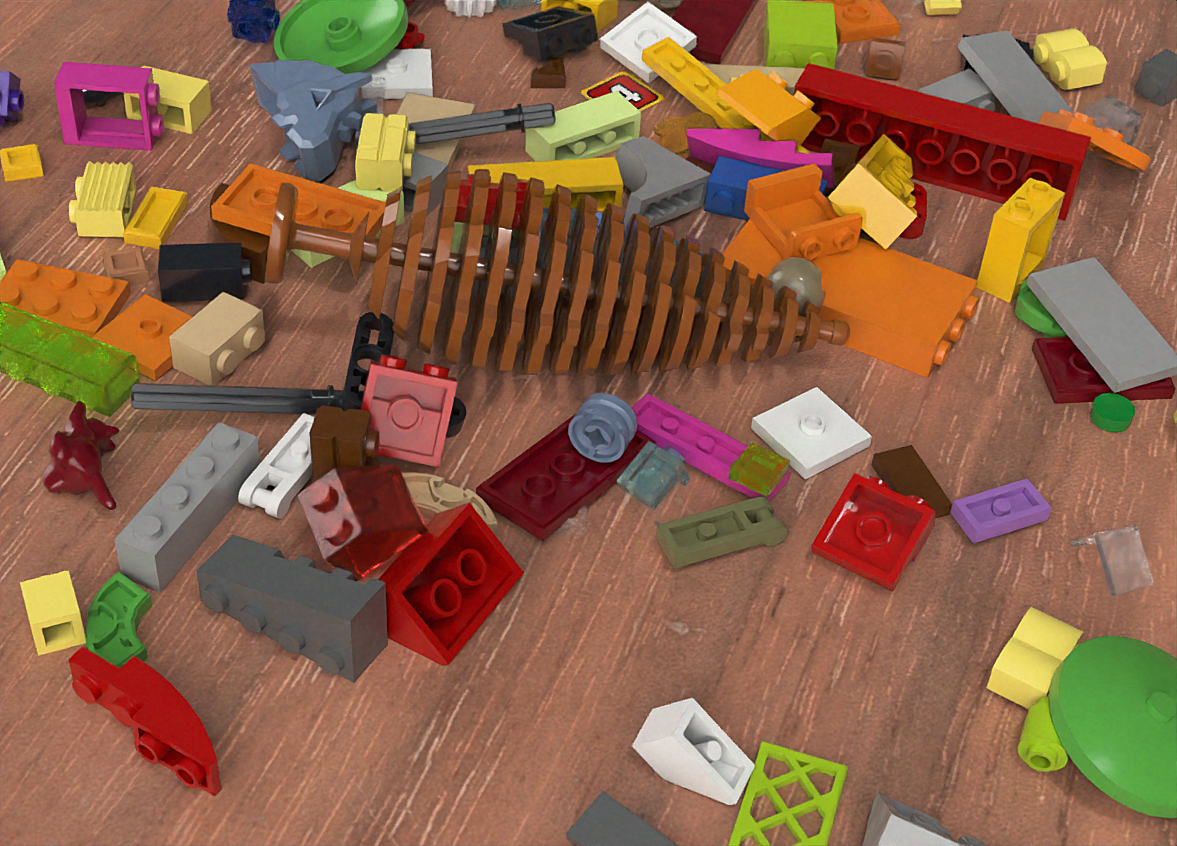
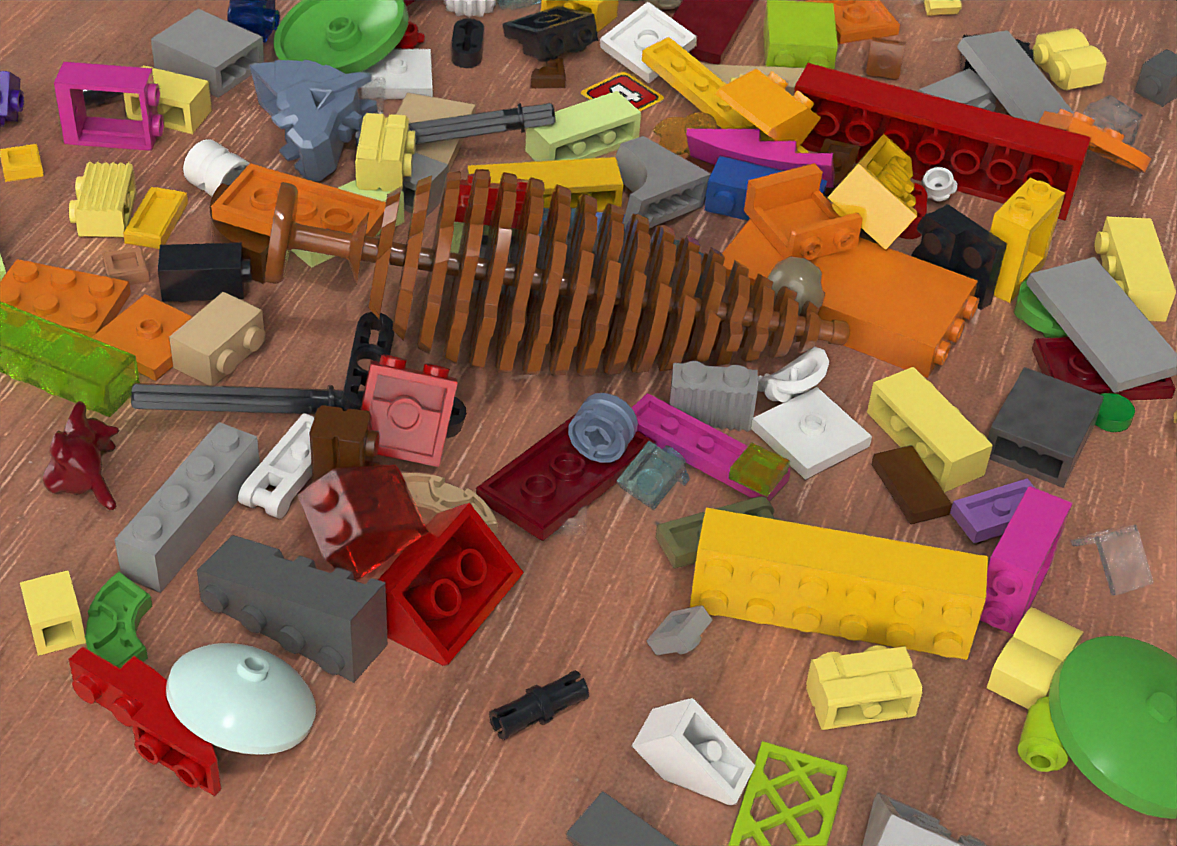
(208, 50): none -> light grey brick
(212, 164): none -> white wheel
(241, 698): none -> light aqua dish
(467, 43): none -> black beam
(539, 704): none -> black pin
(680, 631): none -> light grey plate
(715, 394): none -> light grey brick
(795, 377): none -> white hat
(839, 583): none -> yellow brick
(863, 687): none -> light yellow brick
(875, 531): red plate -> none
(922, 417): none -> light yellow brick
(939, 184): none -> white plate
(962, 247): none -> black plate
(1023, 558): none -> dark pink window
(1043, 426): none -> flat silver brick
(1137, 264): none -> light yellow brick

